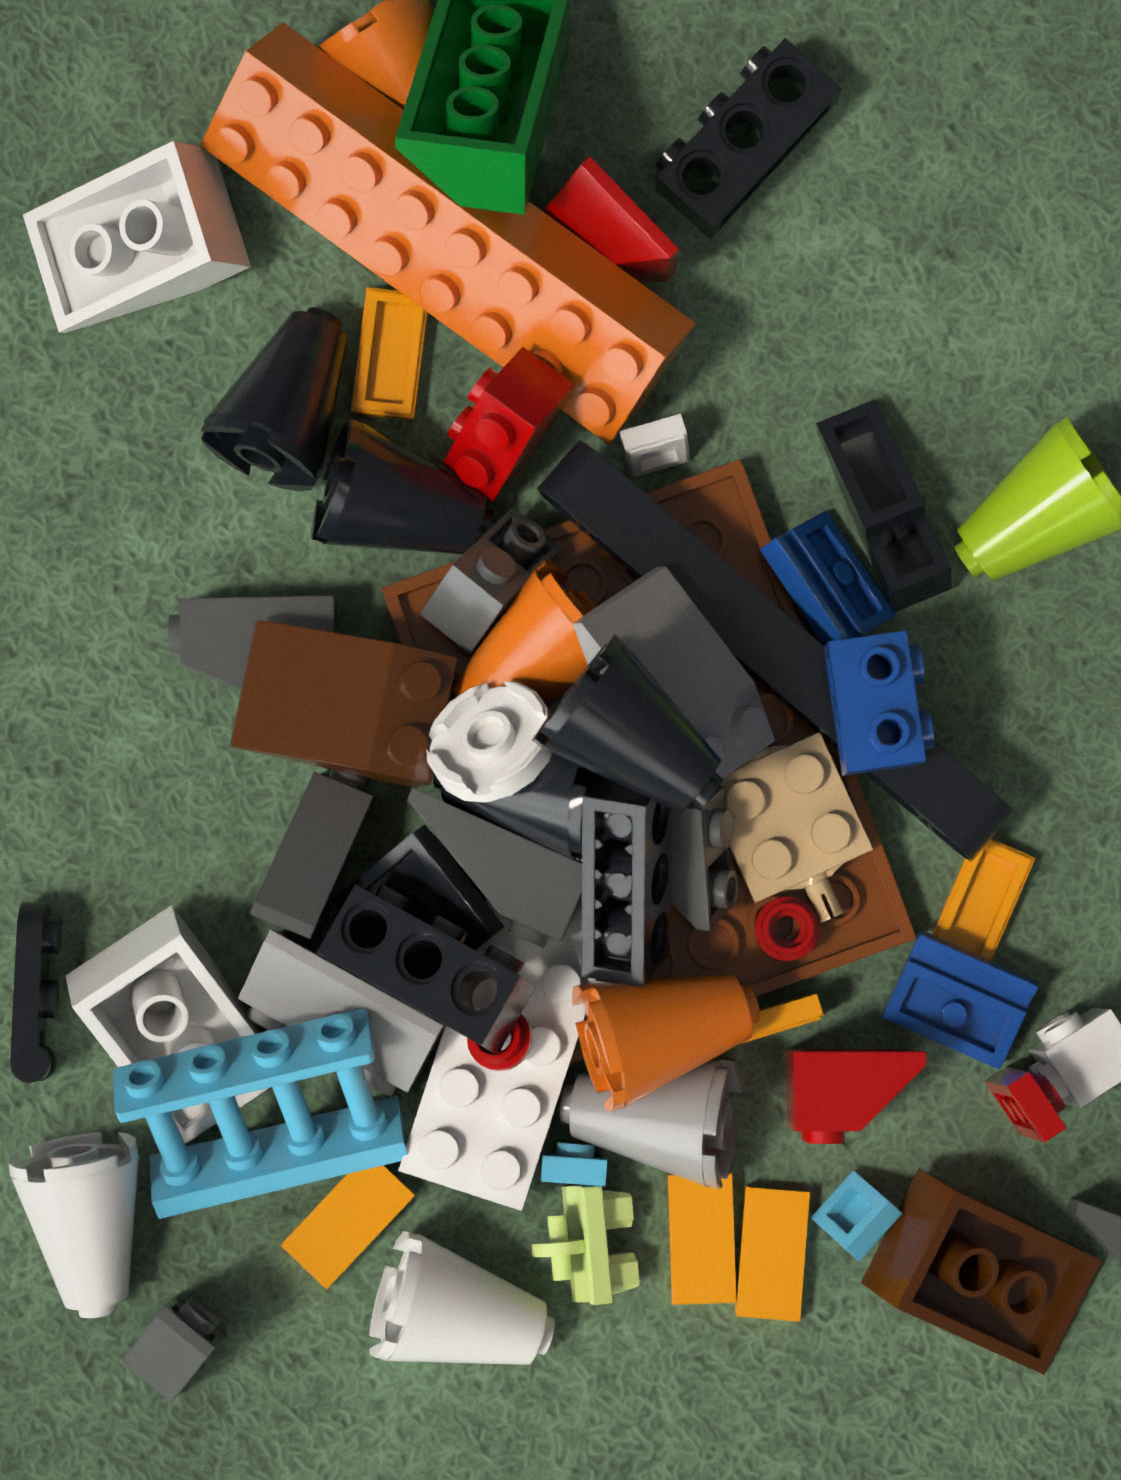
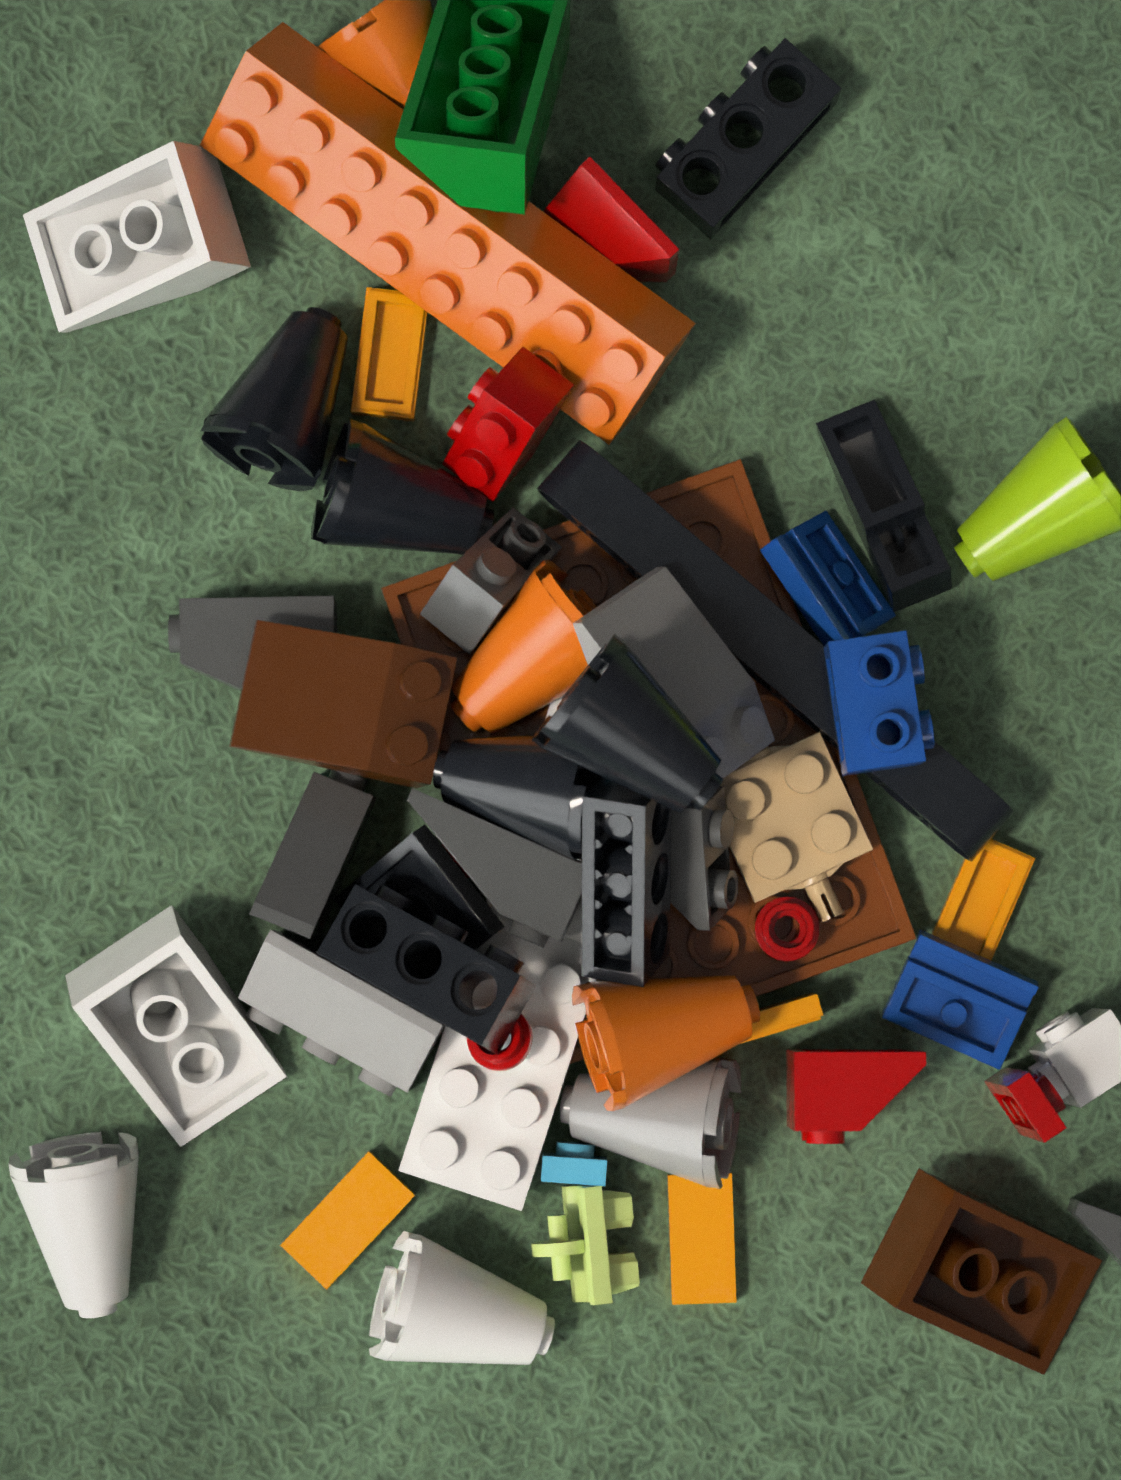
(34, 994): black plate -> none
(175, 1345): dark grey slope -> none
(273, 1156): medium azure fence -> none
(486, 744): white tile -> none
(655, 446): white tile -> none
(772, 1253): light orange tile -> none
(856, 1215): medium azure plate -> none

